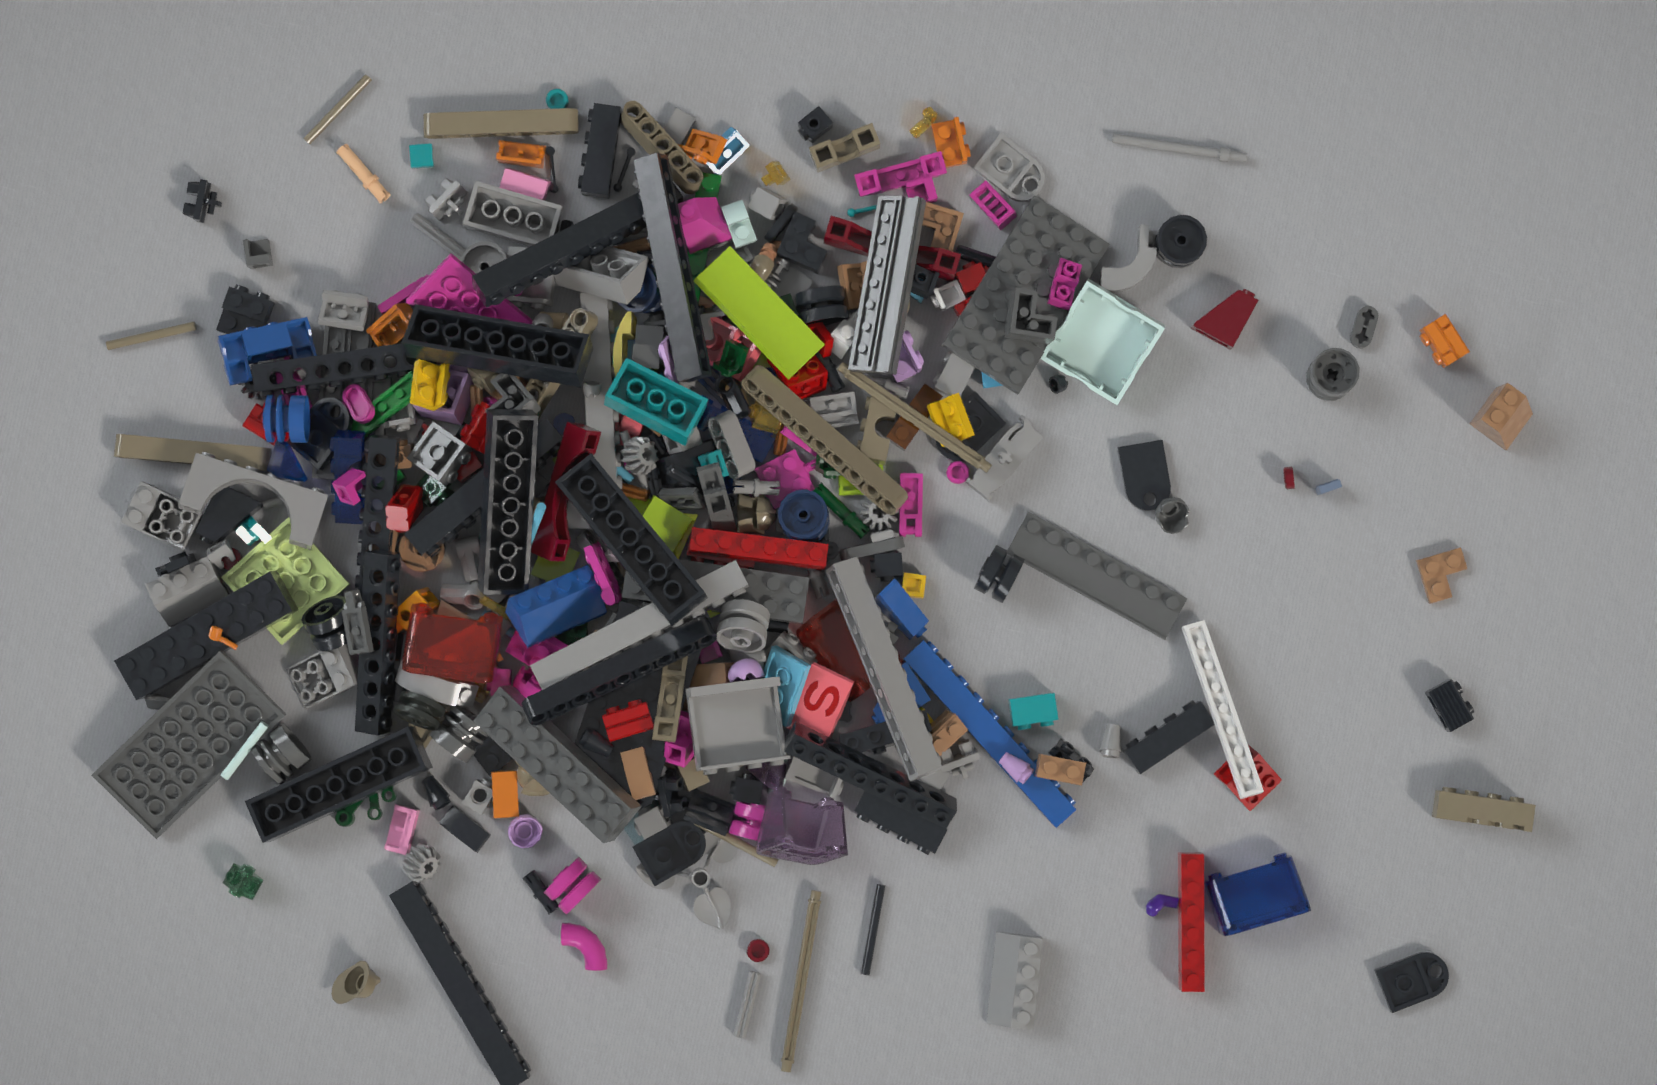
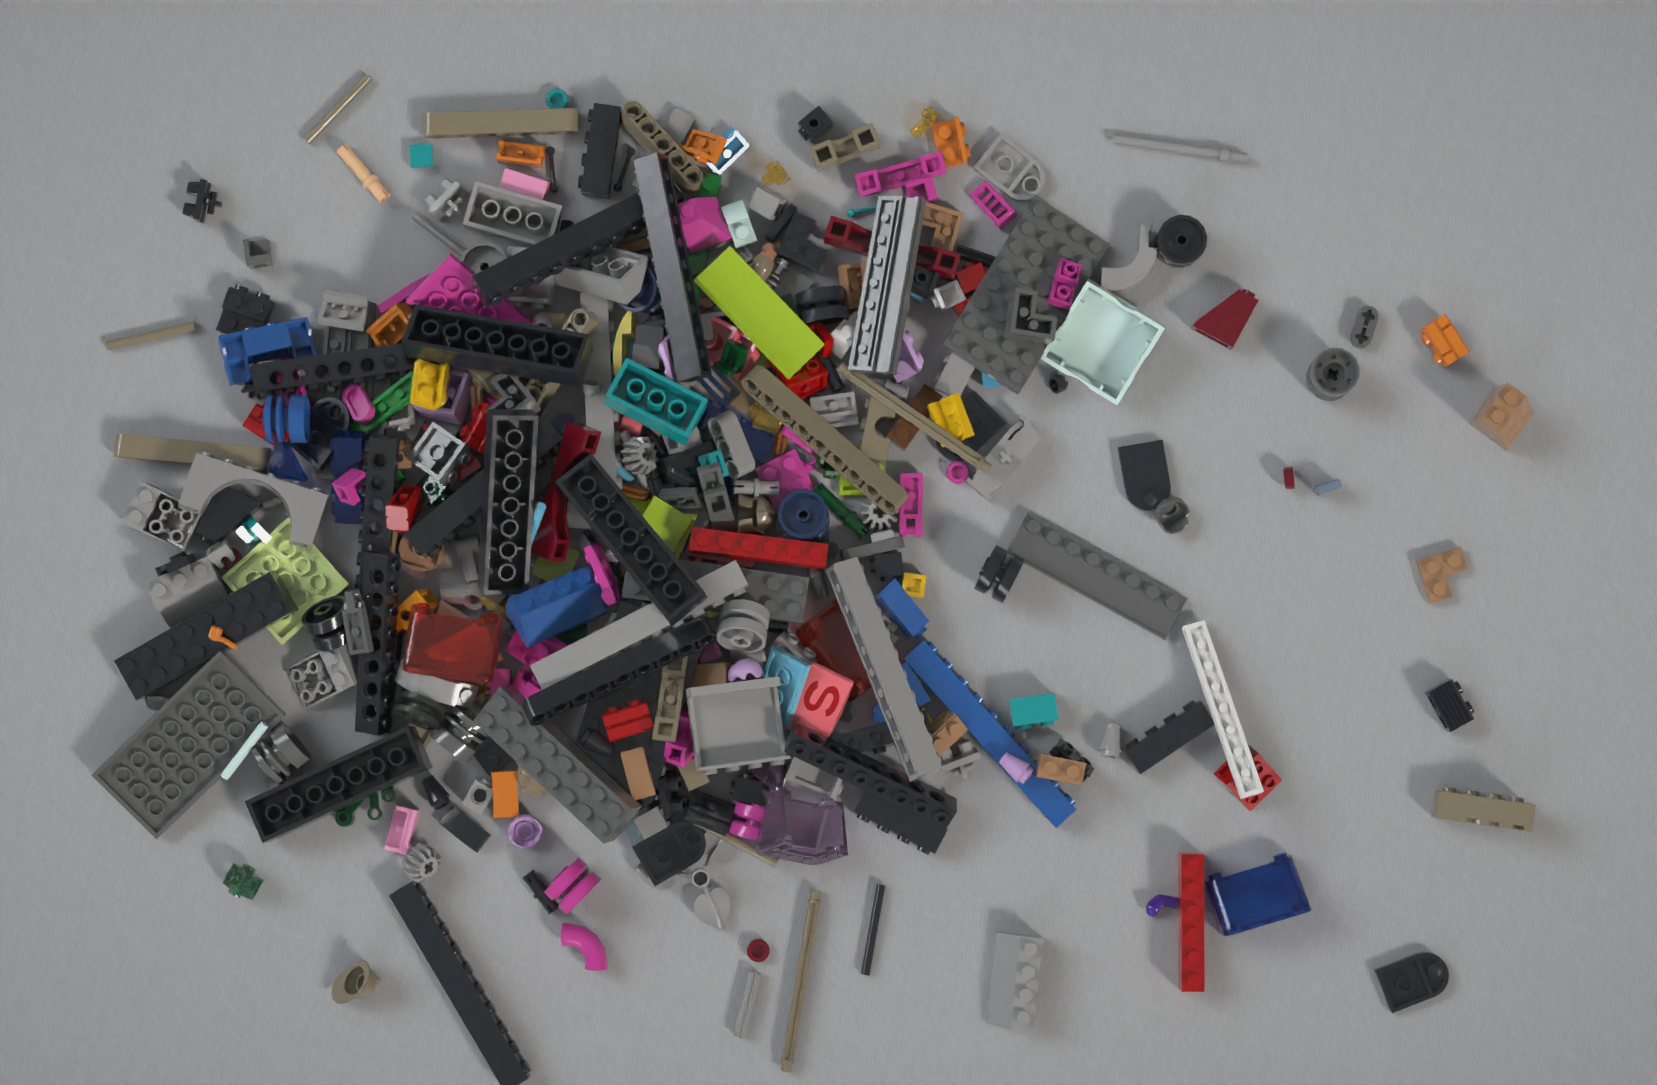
(733, 397): black piece -> none

